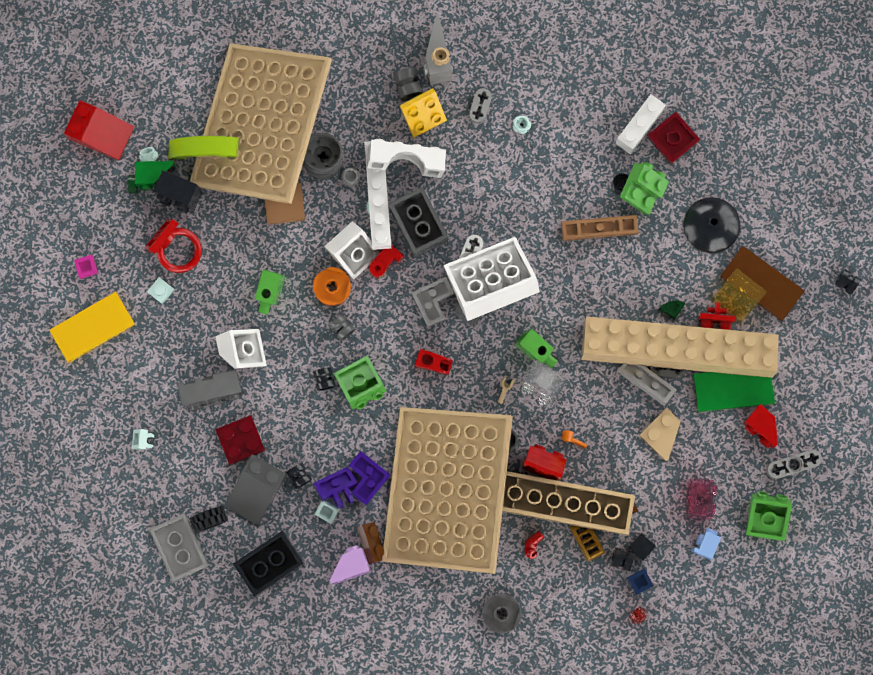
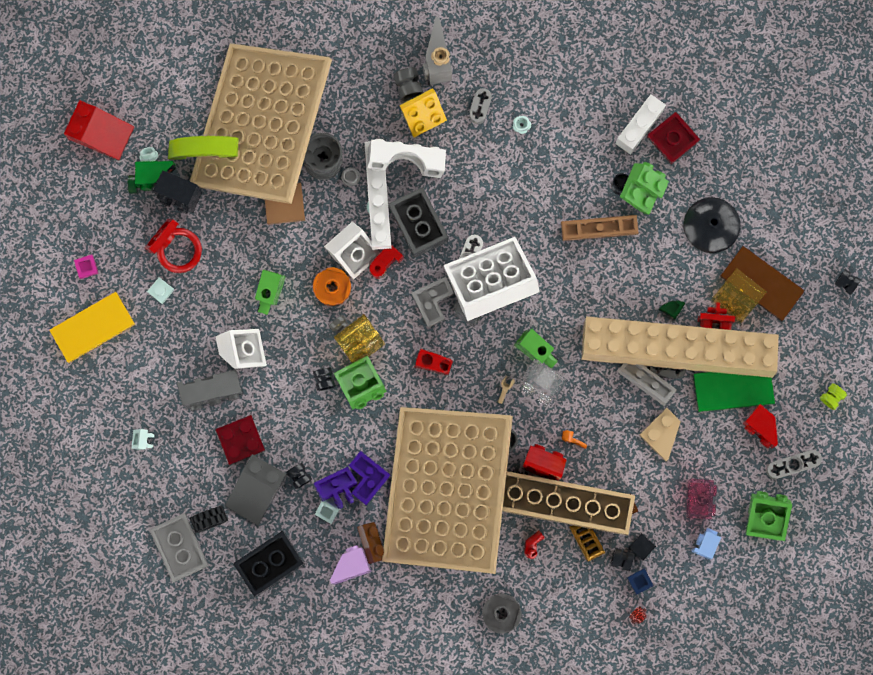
(359, 339): none -> clear yellow slope
(833, 396): none -> lime wheel

